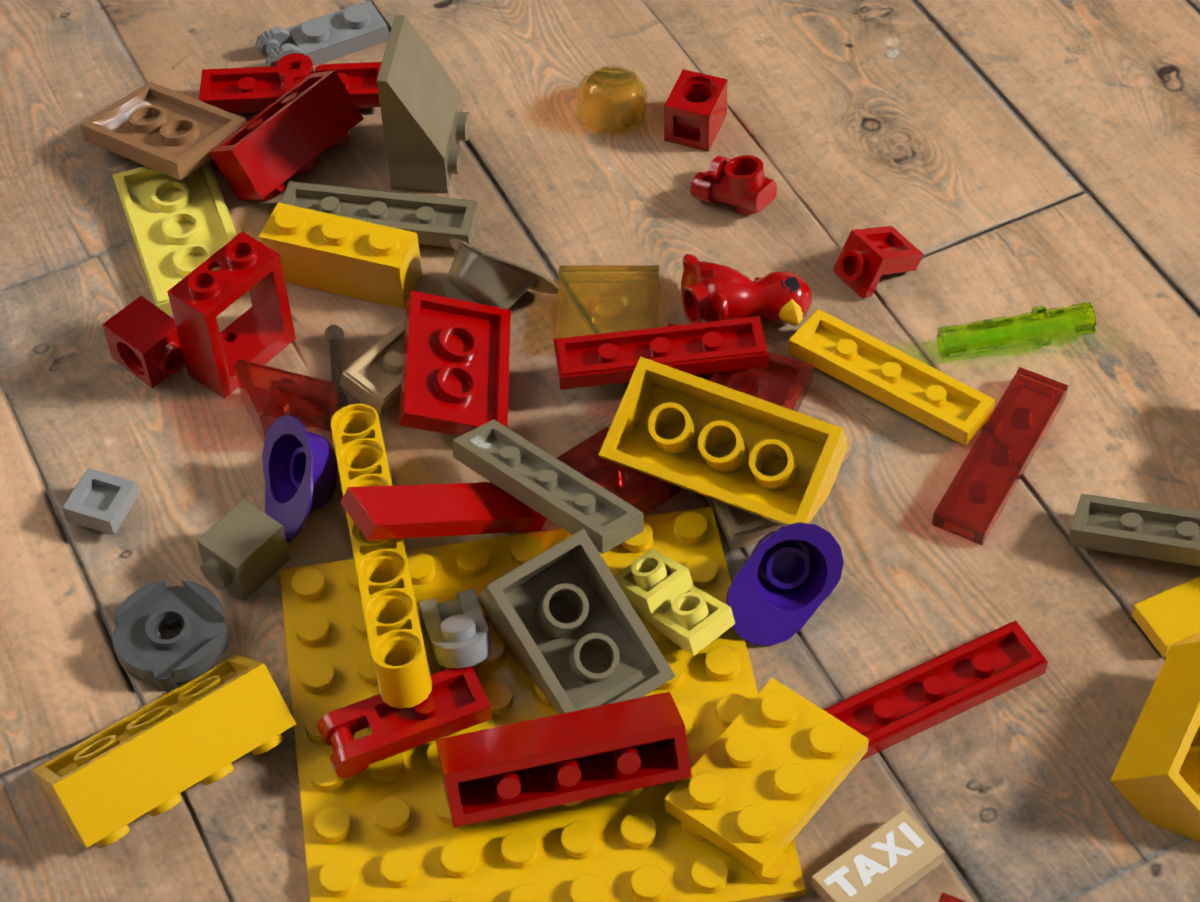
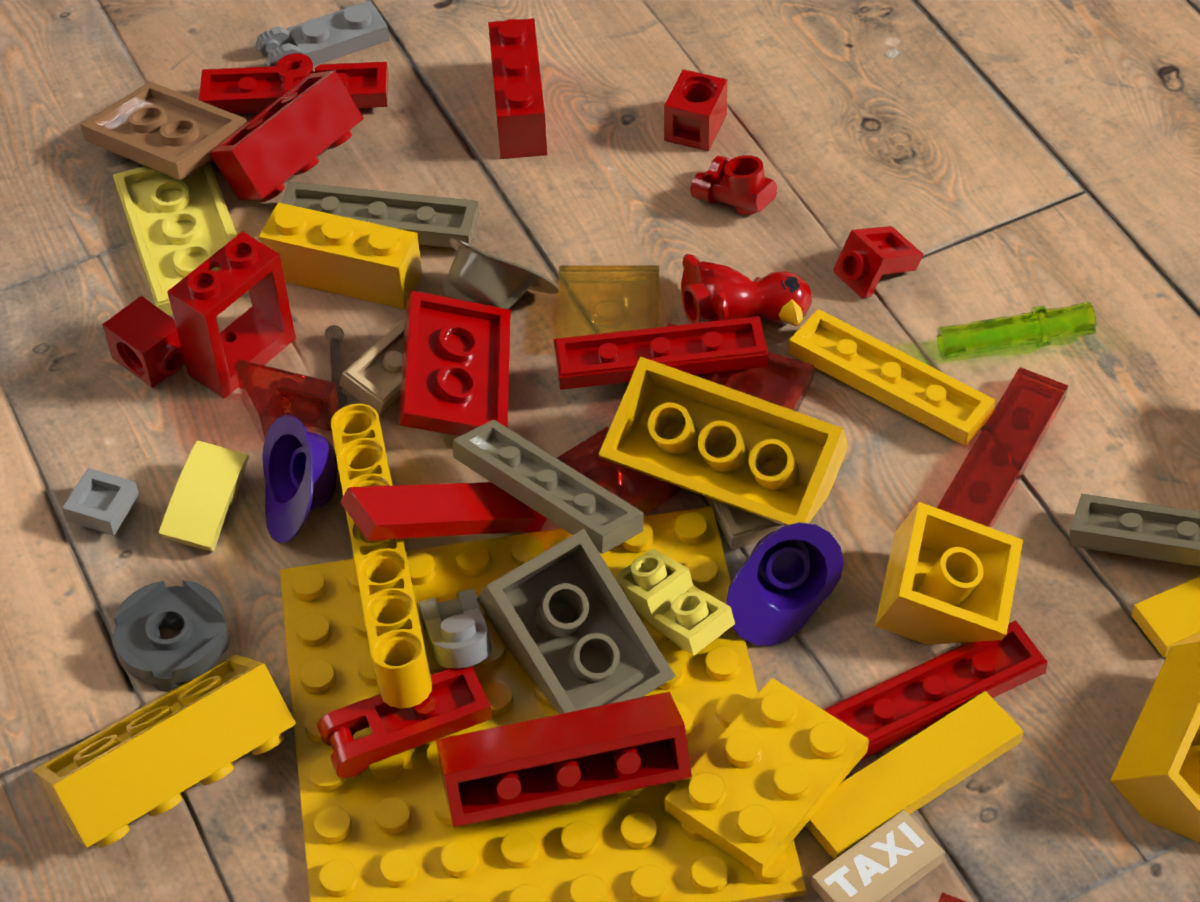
(203, 496): none -> light yellow slope
(242, 550): dark tan brick -> none
(419, 114): dark tan slope -> none
(517, 88): none -> red brick
(611, 99): clear yellow hair -> none
(915, 773): none -> yellow tile
(948, 579): none -> yellow slope

